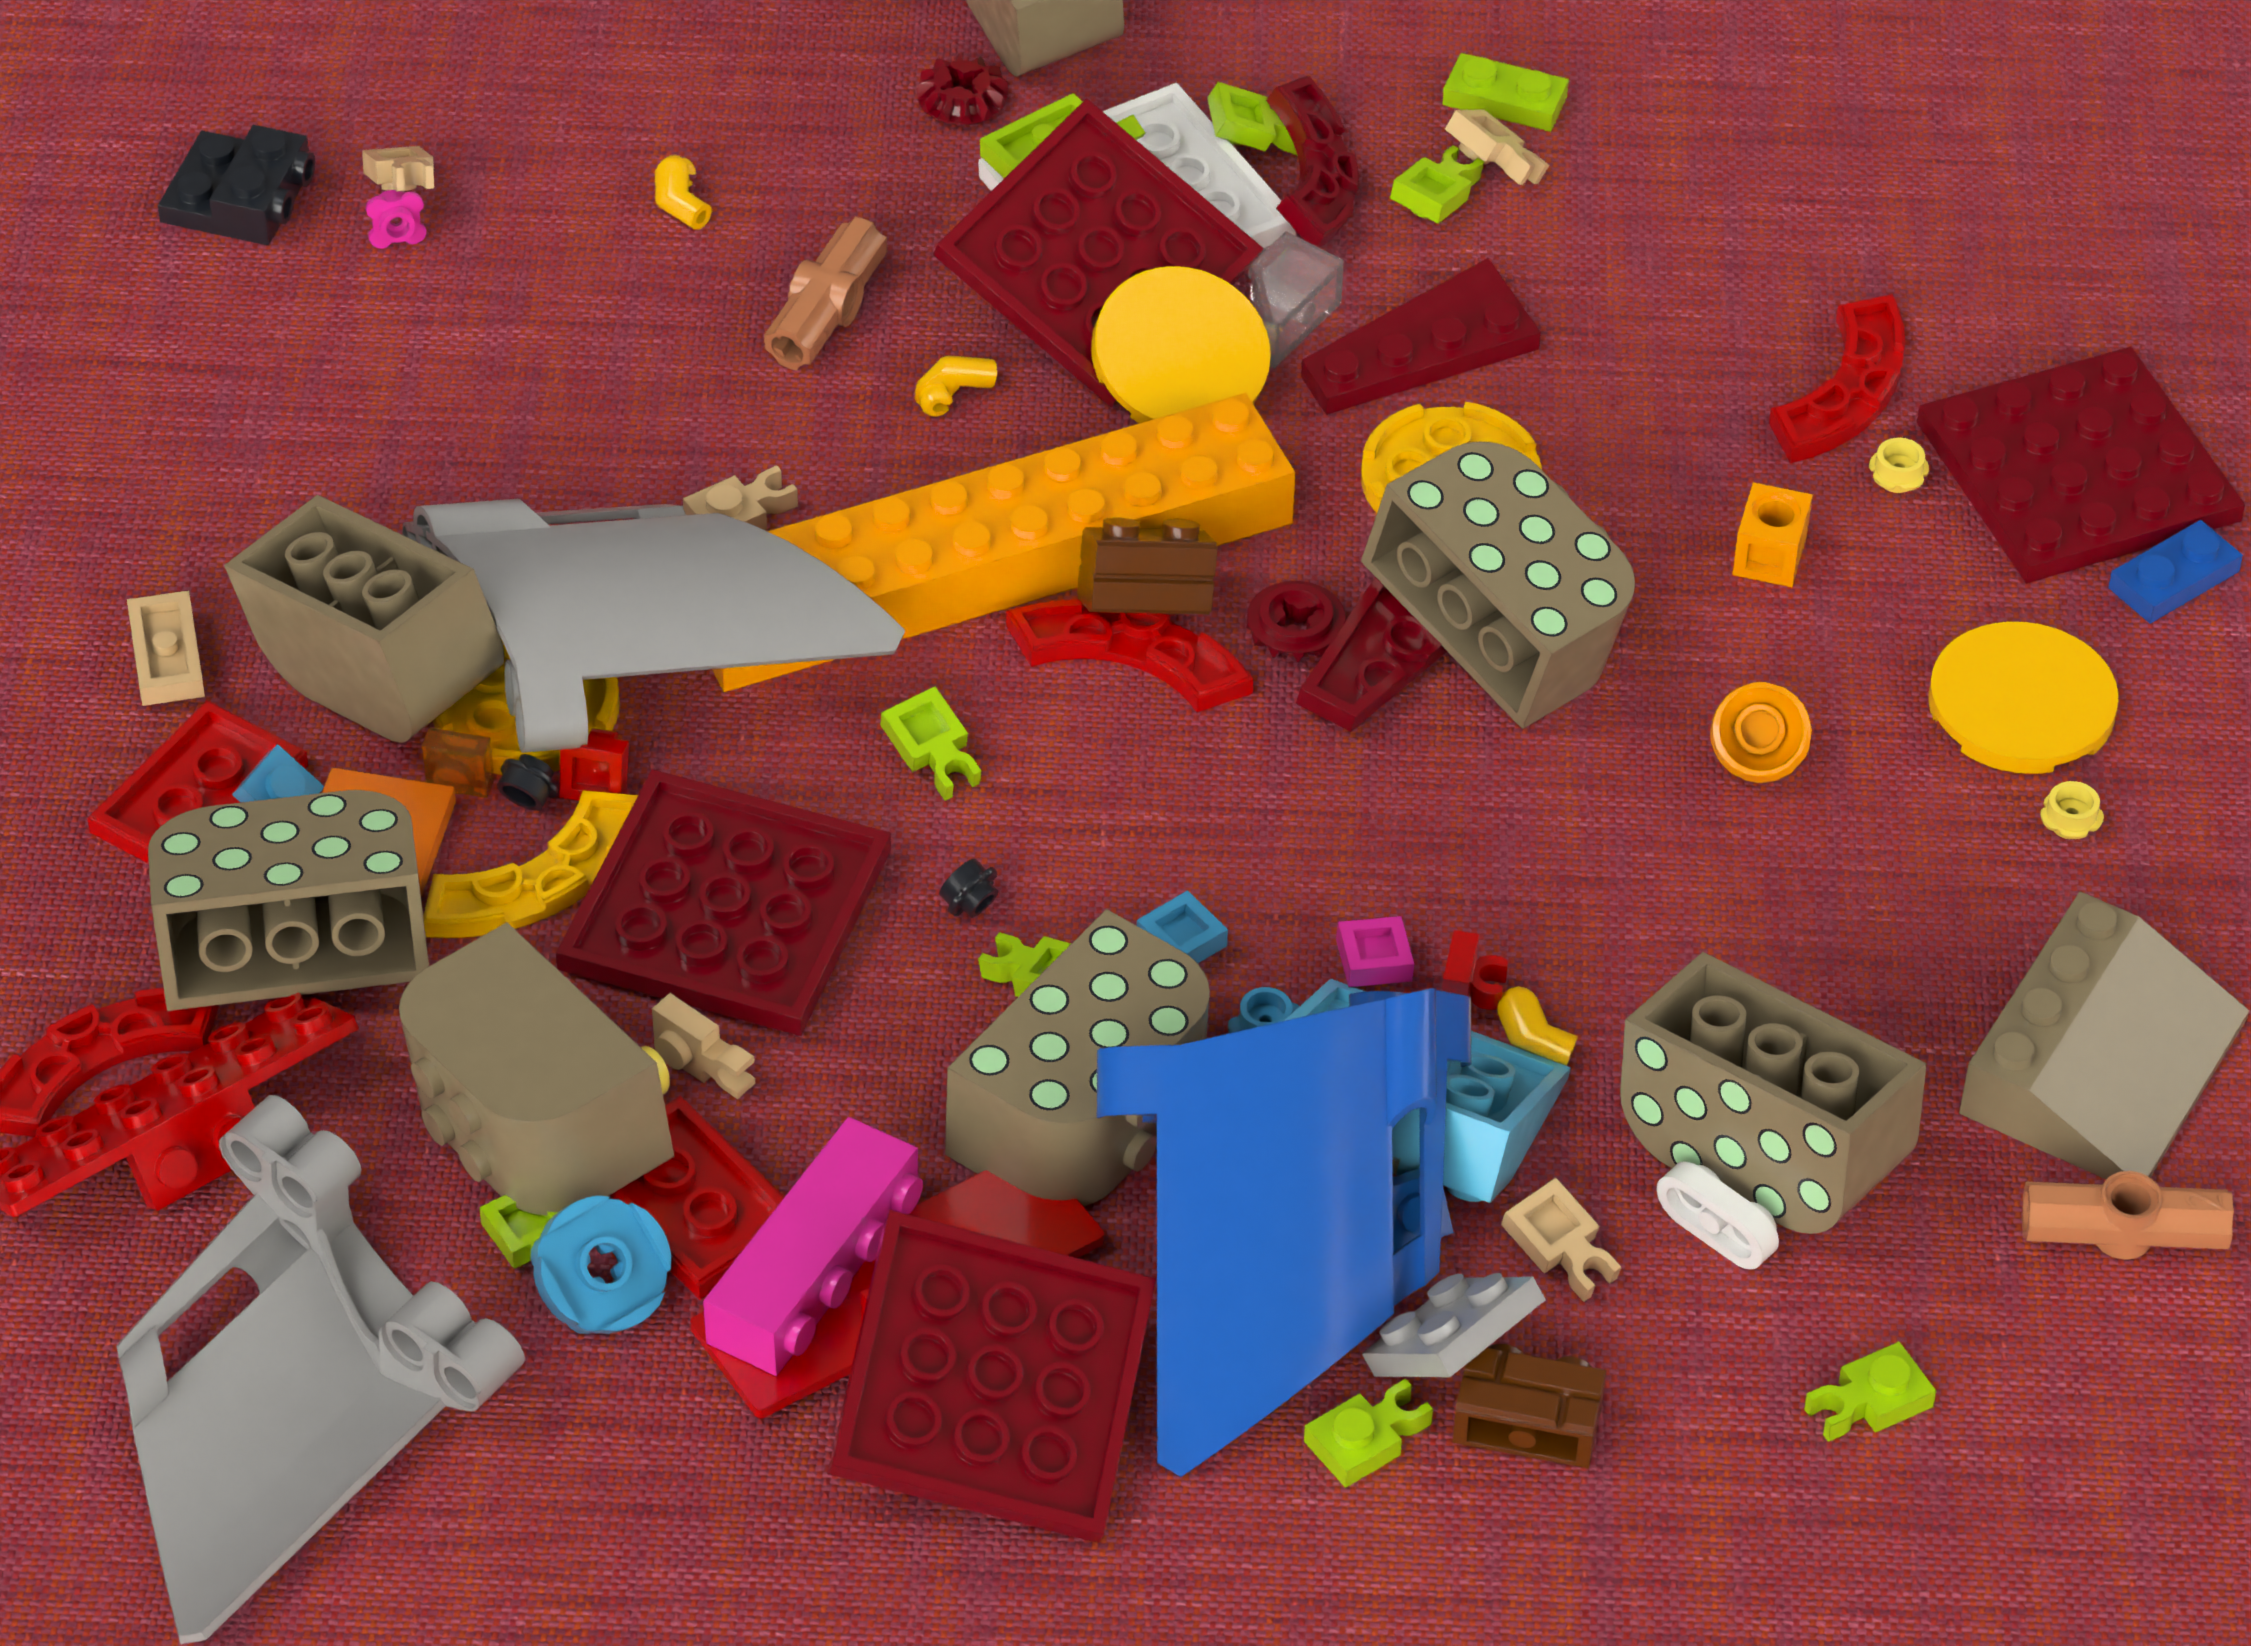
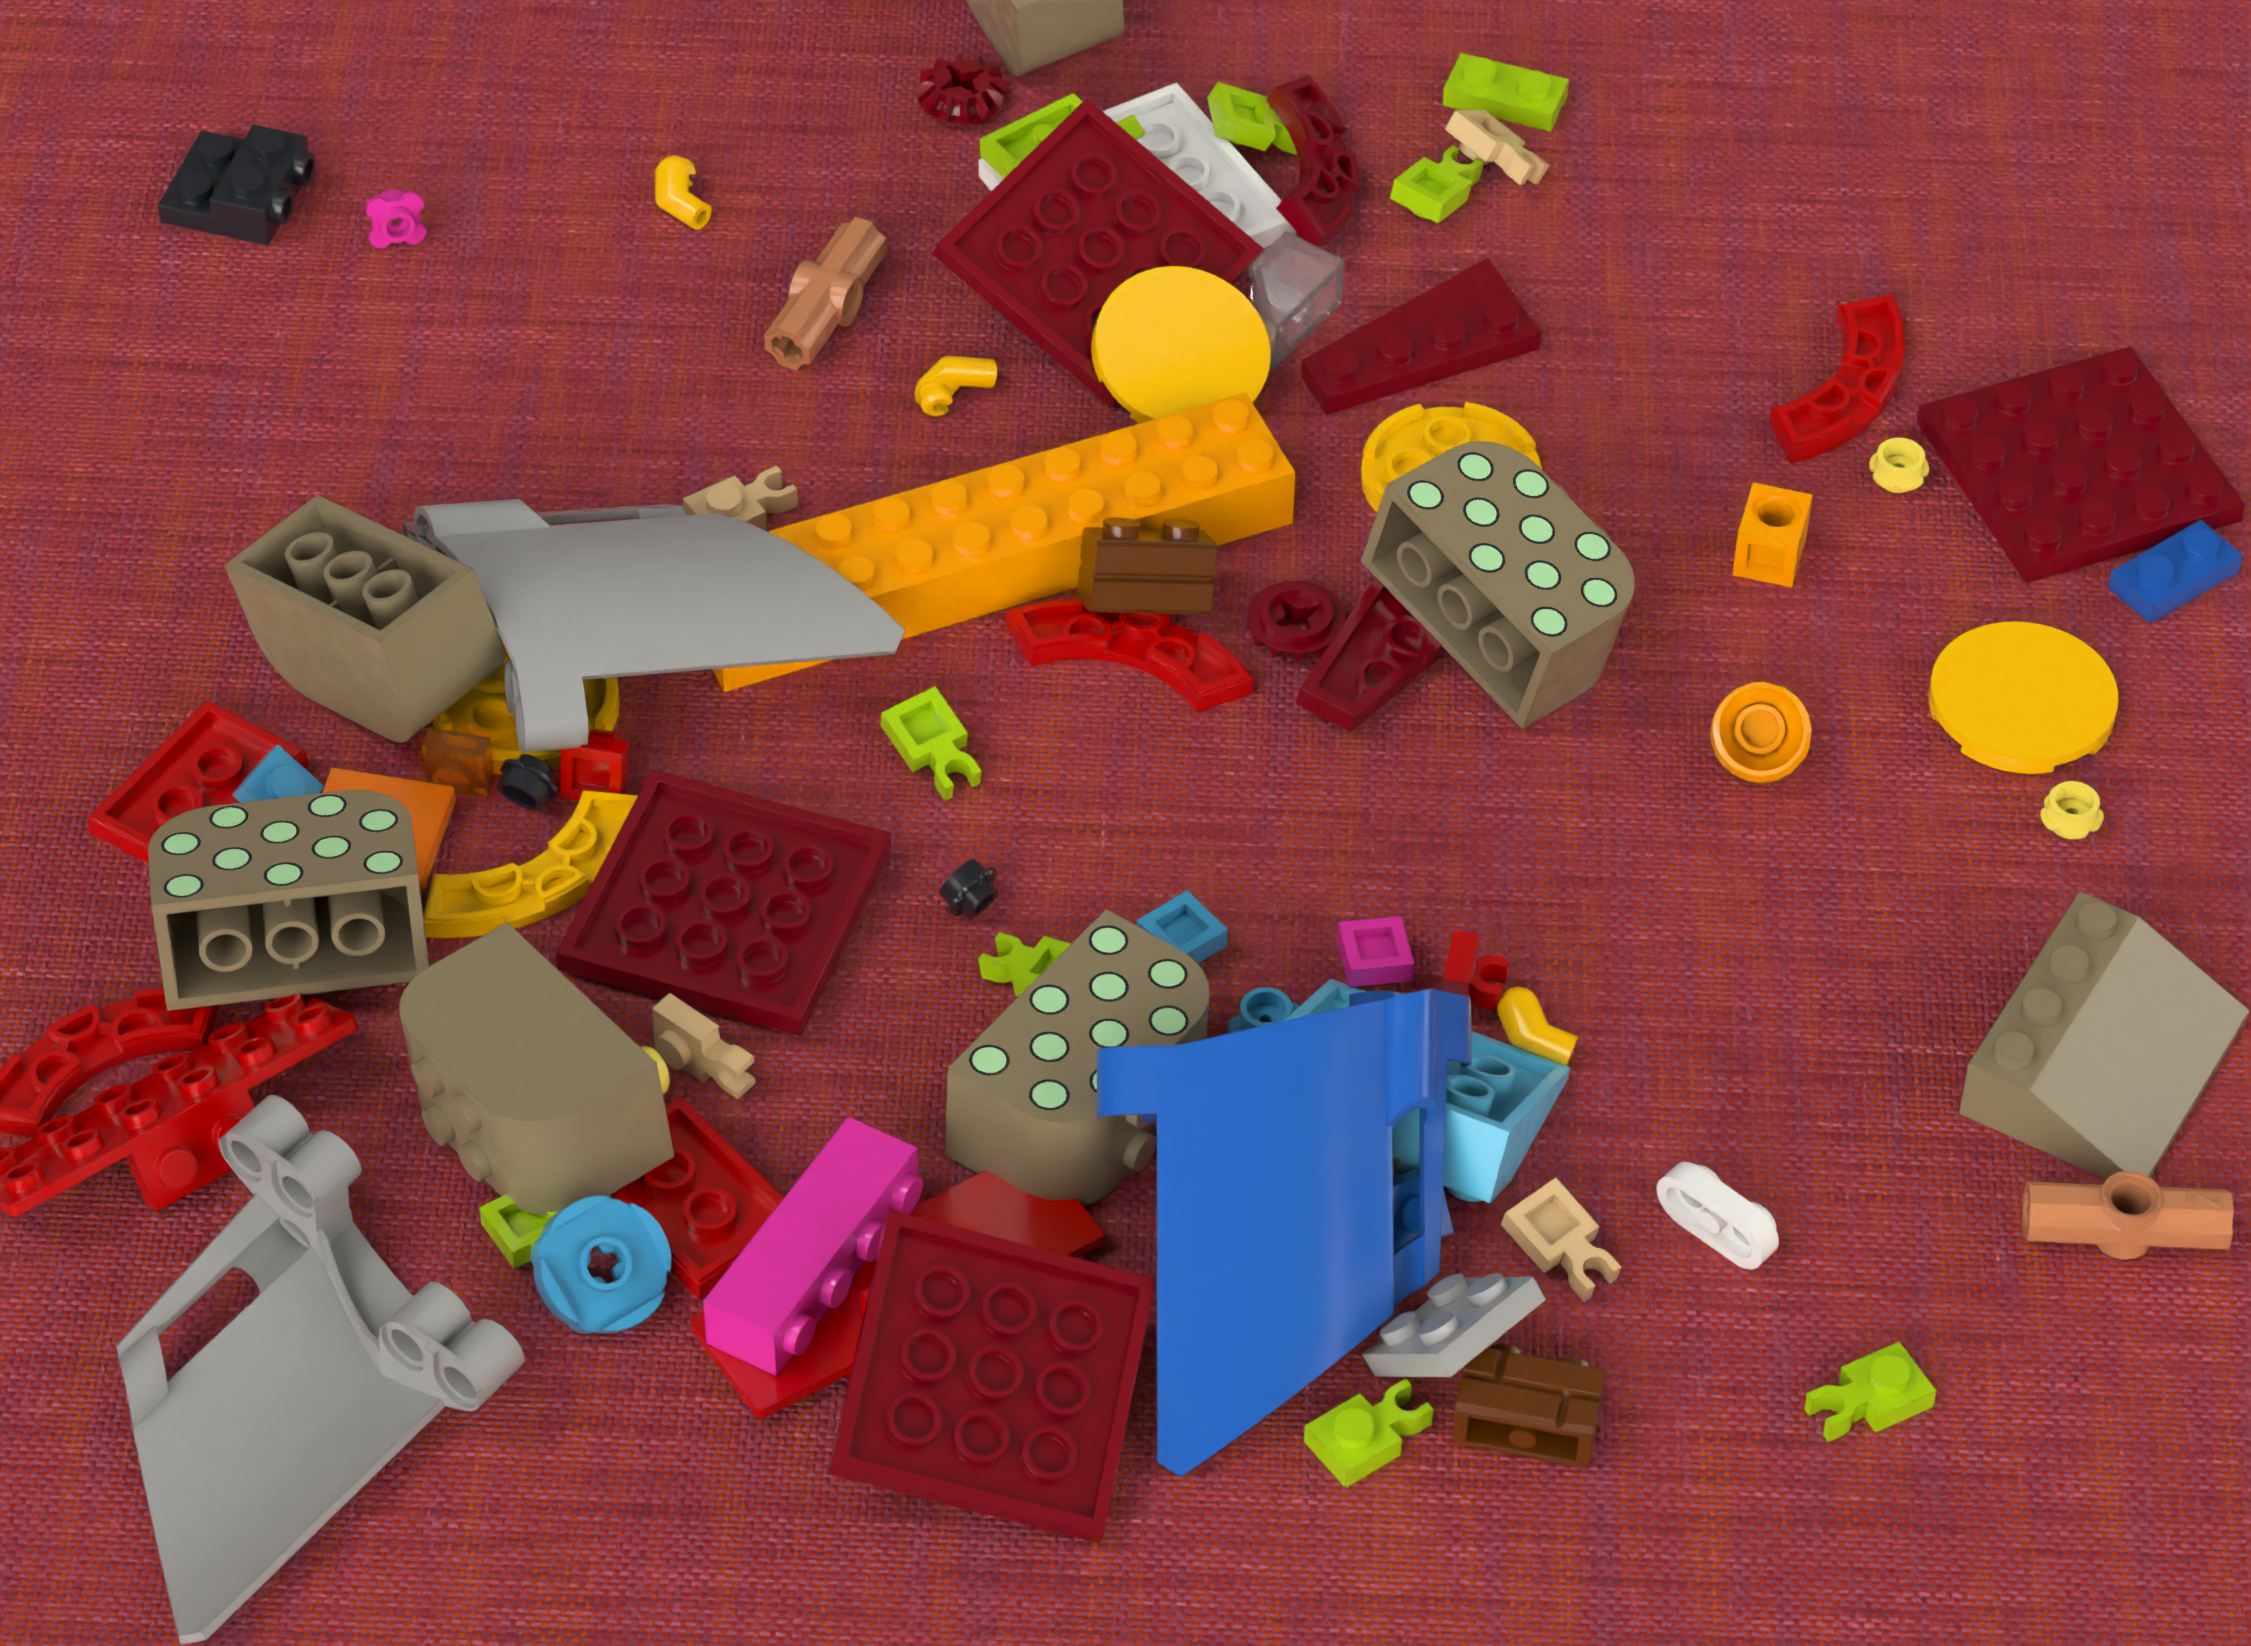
(165, 648): tan plate -> none
(399, 168): tan plate -> none
(1767, 1093): dark tan brick -> none

